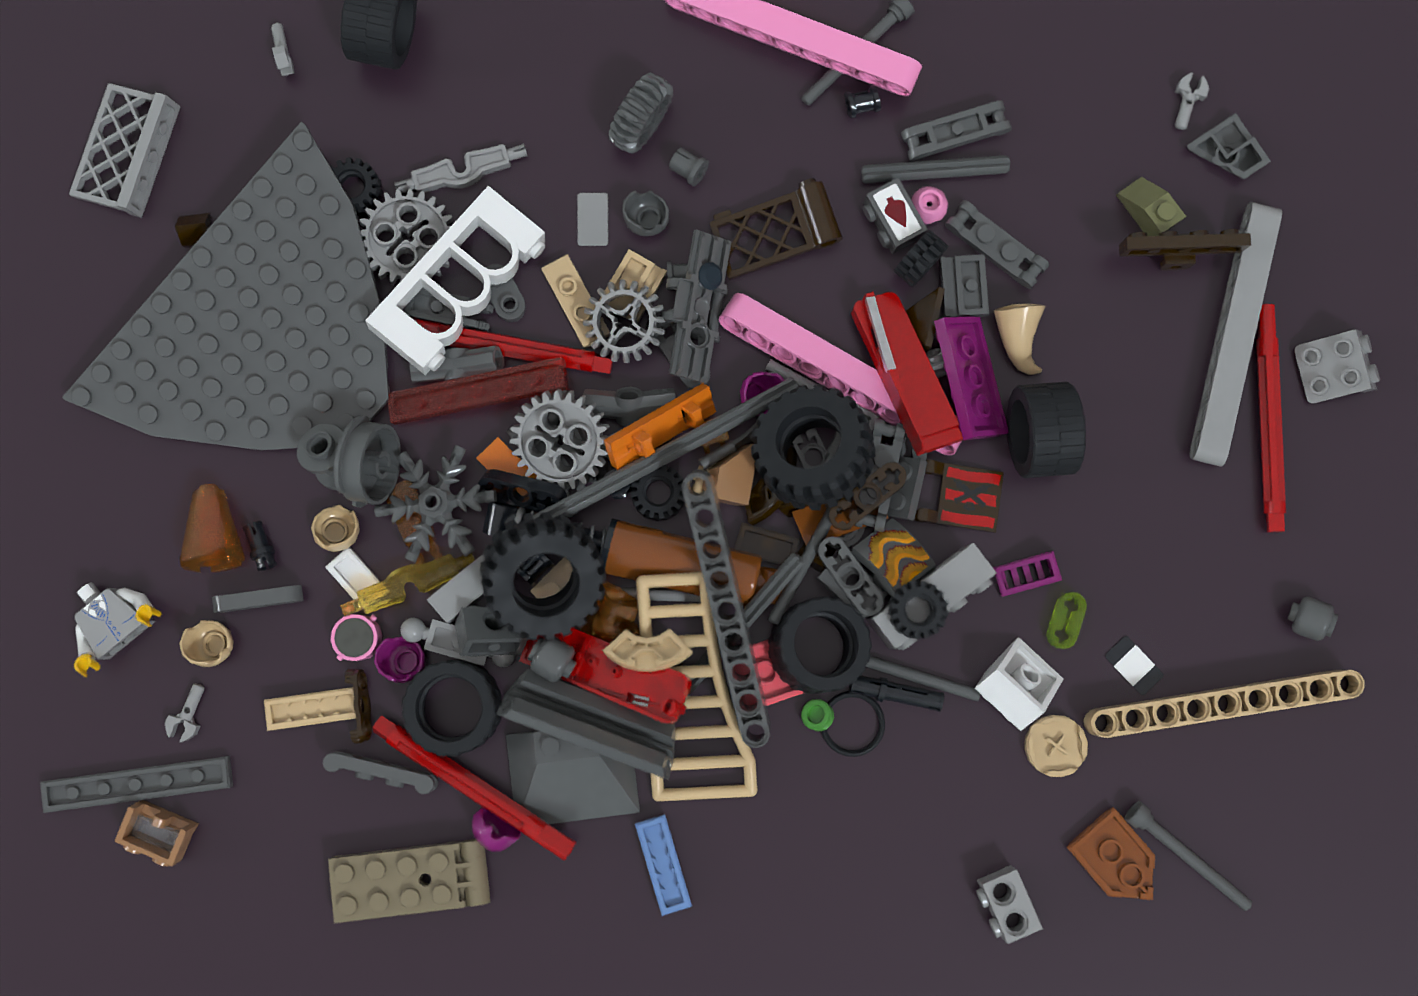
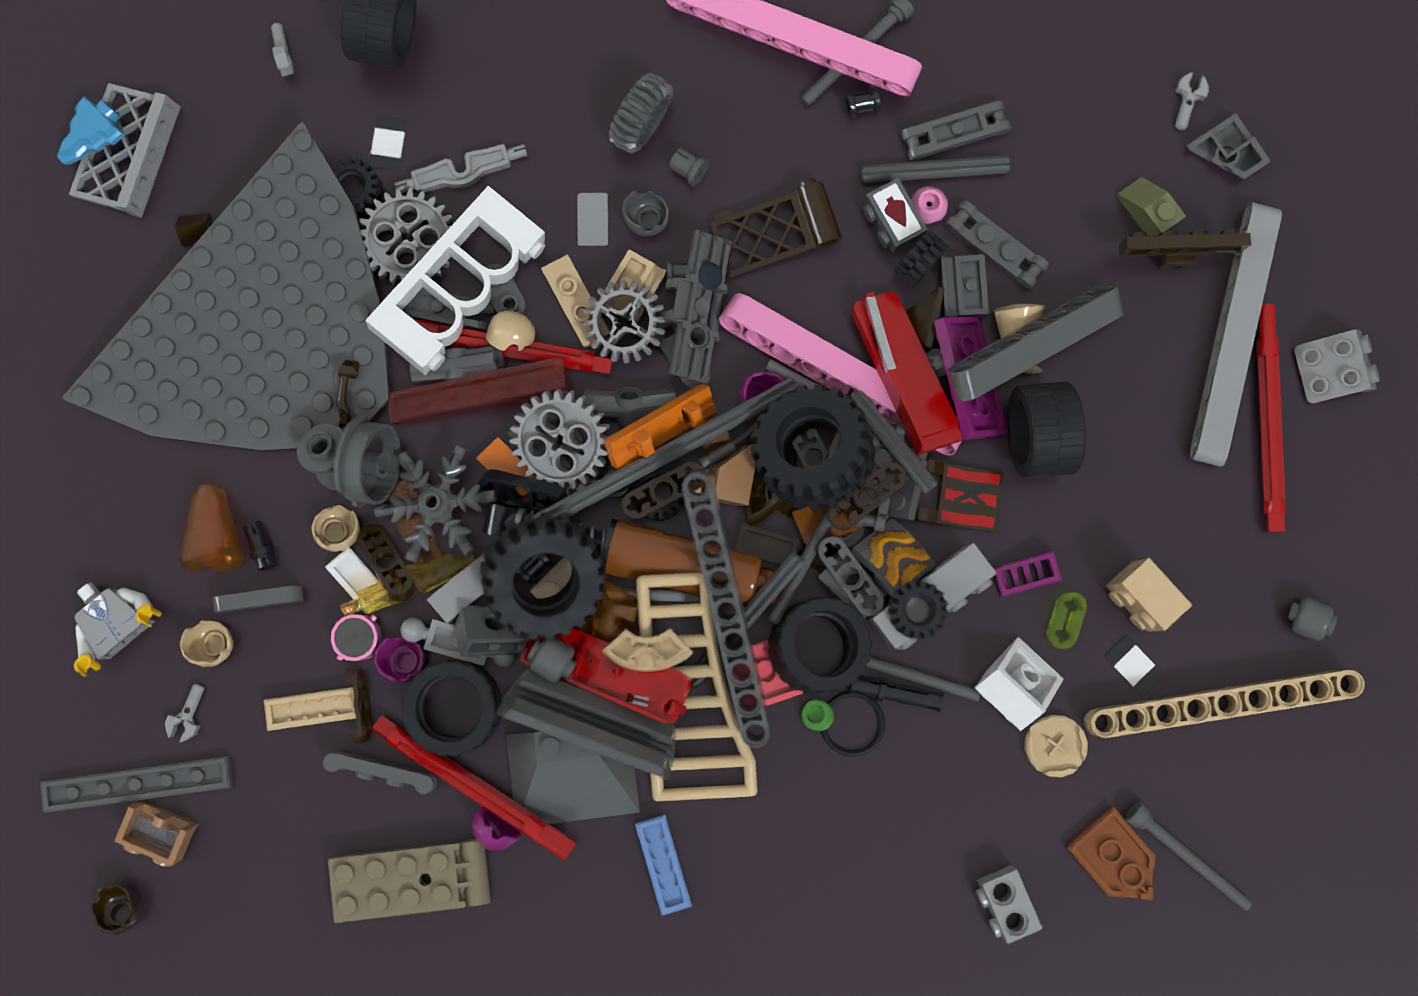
(90, 130): none -> dark azure rock
(116, 908): none -> dark brown hair
(348, 370): none -> dark brown piece
(385, 574): none -> dark brown beam
(387, 143): none -> sticker
(509, 329): none -> tan hair
(646, 508): none -> dark brown beam
(895, 444): none -> dark grey axle
(1035, 341): none -> dark grey beam
(1147, 596): none -> tan brick

